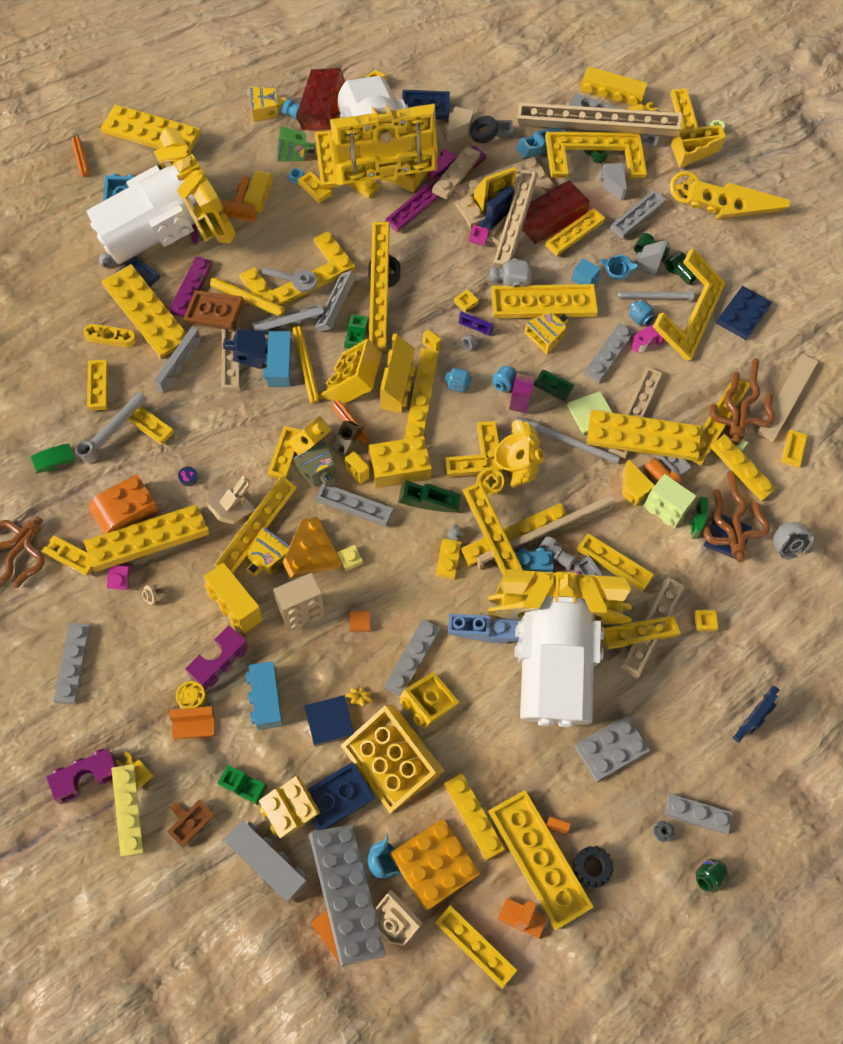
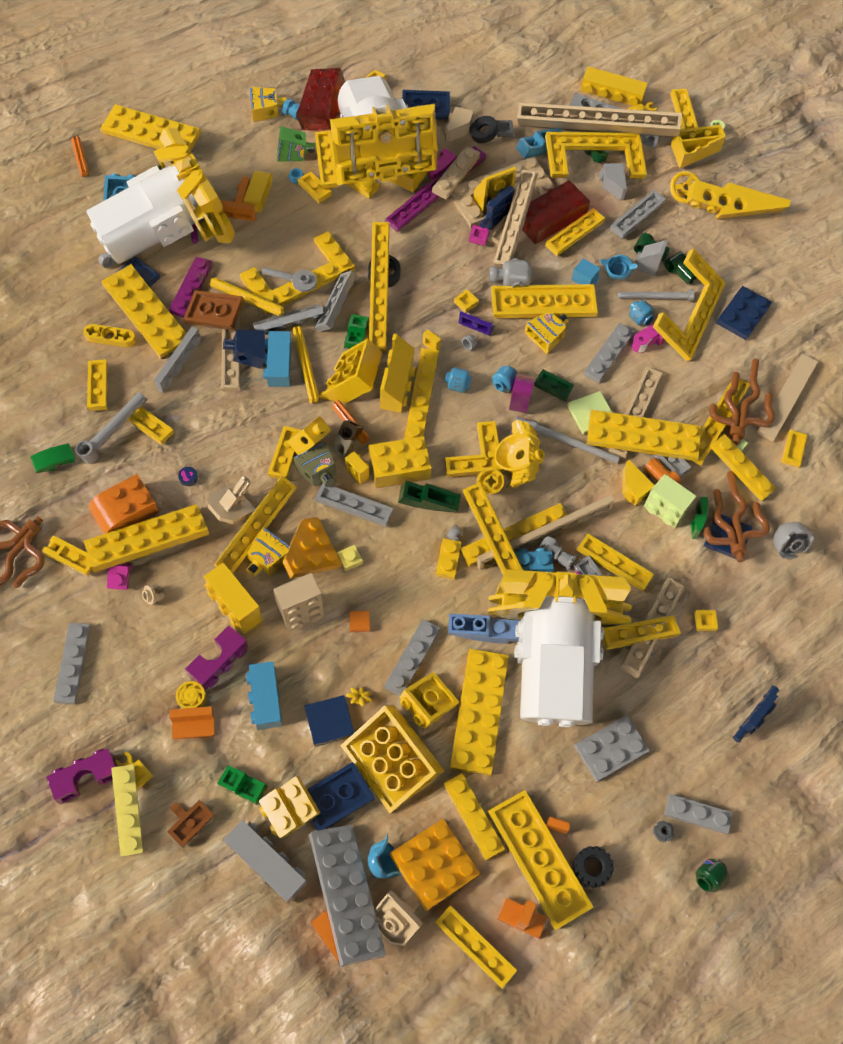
(479, 712): none -> yellow plate

